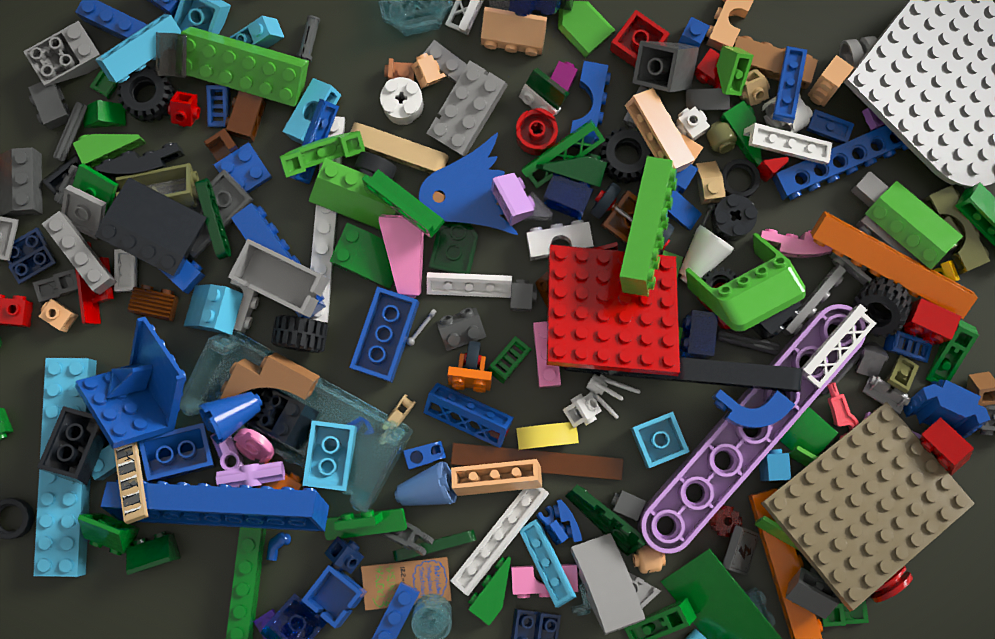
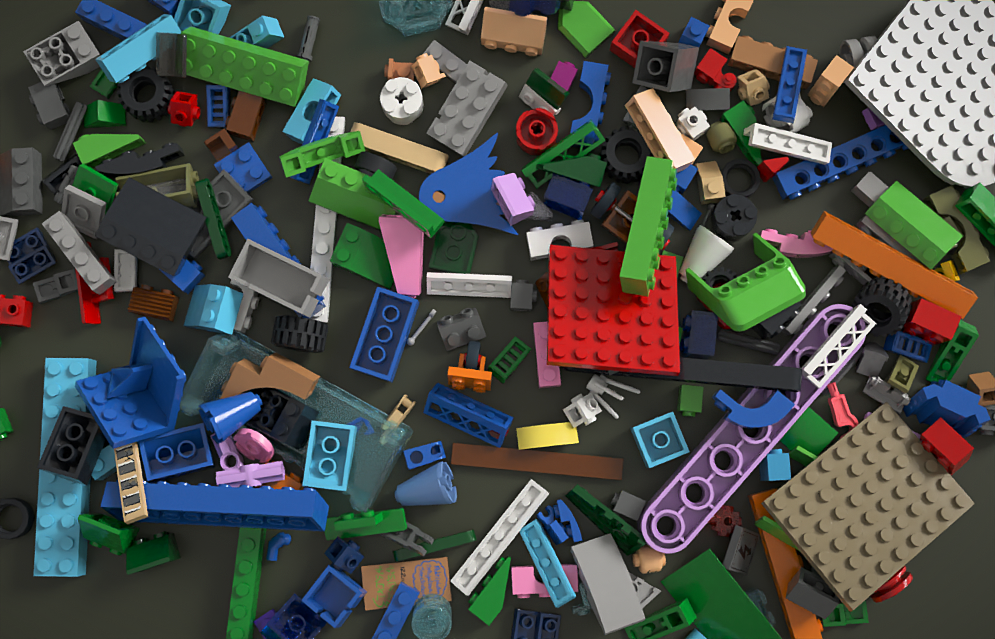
(58, 315): light nougat brick -> none
(496, 477): light nougat brick -> none
(690, 400): none -> bright green brick
(733, 69): bright green slope -> none
(830, 127): blue plate -> none

